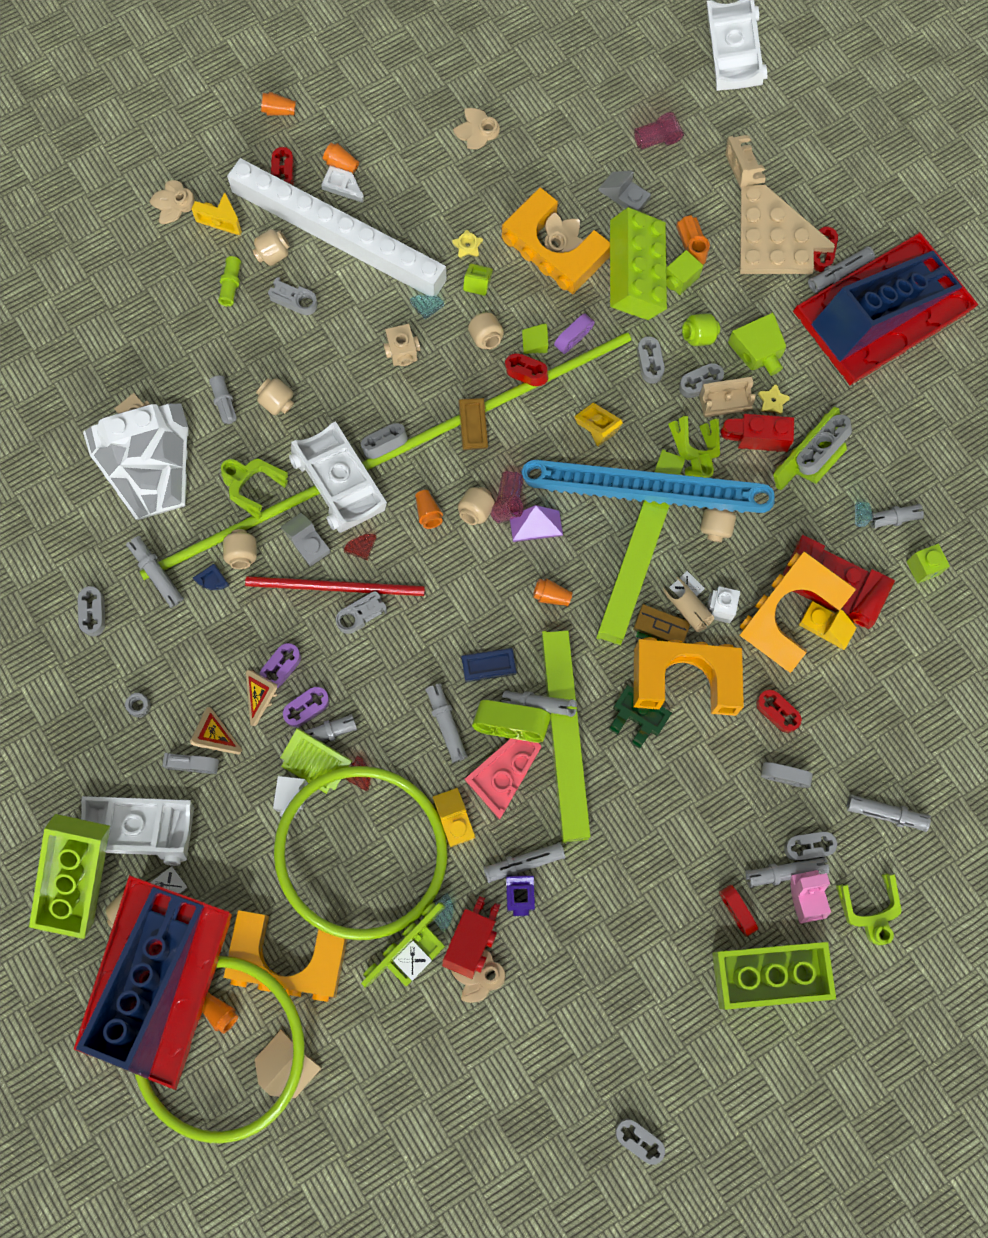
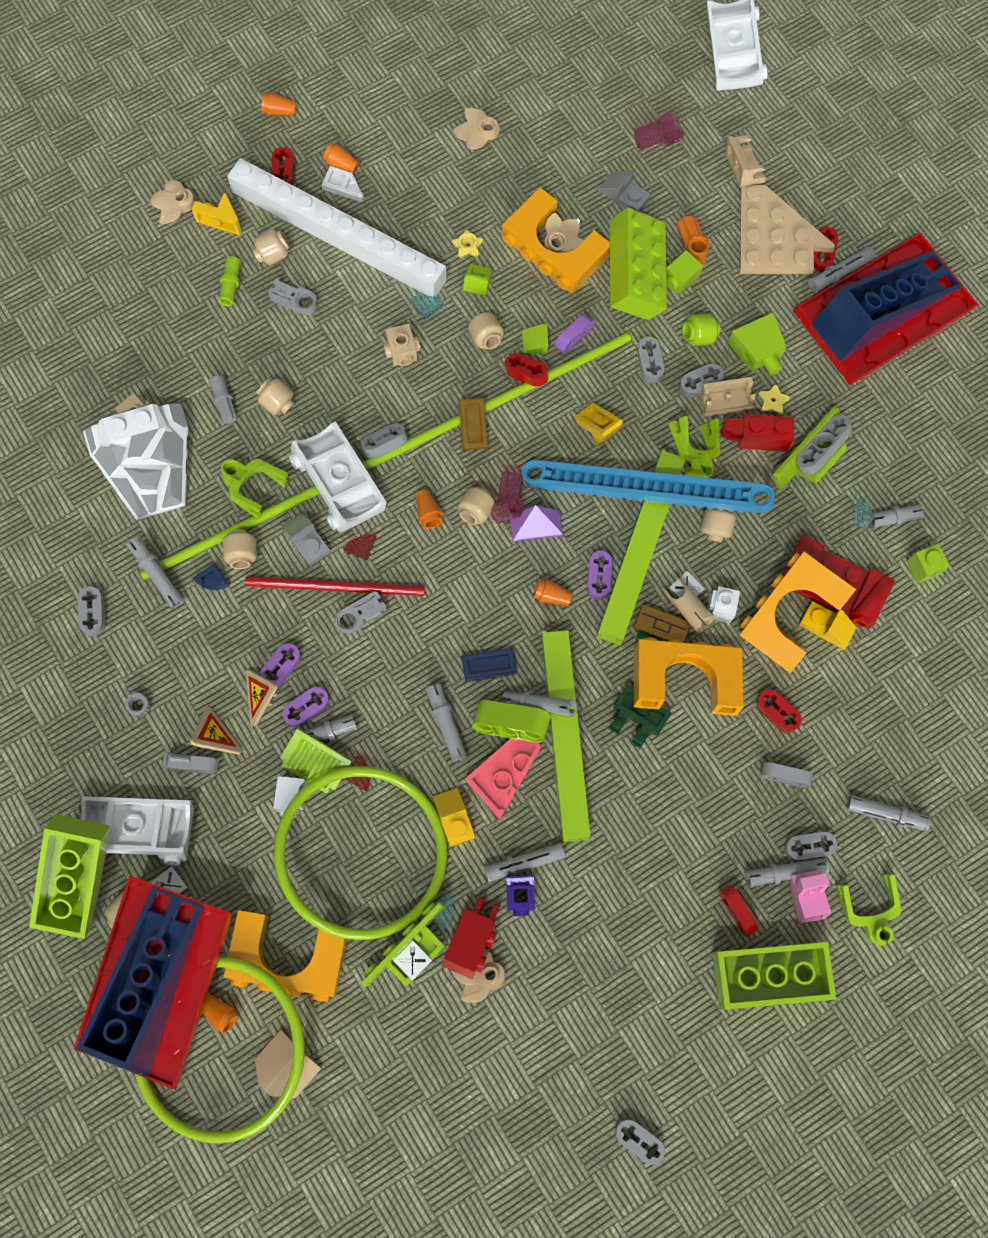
(605, 575): none -> medium lavender beam

